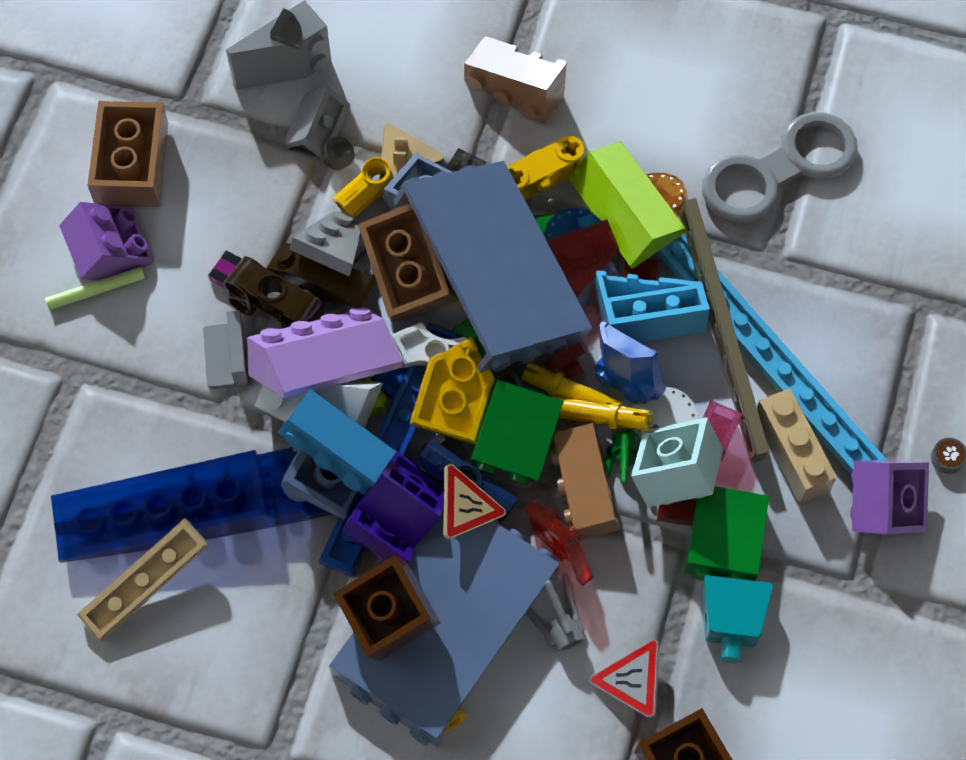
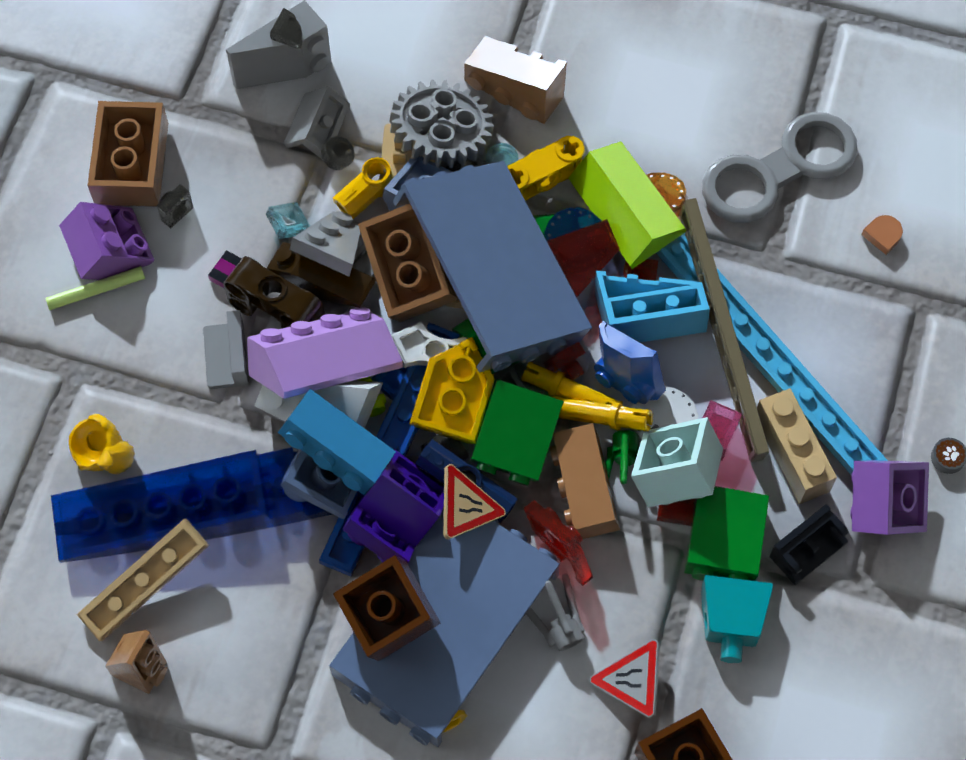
(99, 447): none -> yellow hair
(138, 661): none -> medium nougat slope
(174, 206): none -> clear smoke plate
(287, 219): none -> clear light blue tile
(441, 123): none -> light grey gear
(501, 152): none -> clear light blue tile
(809, 544): none -> black hinge
(883, 233): none -> nougat tile

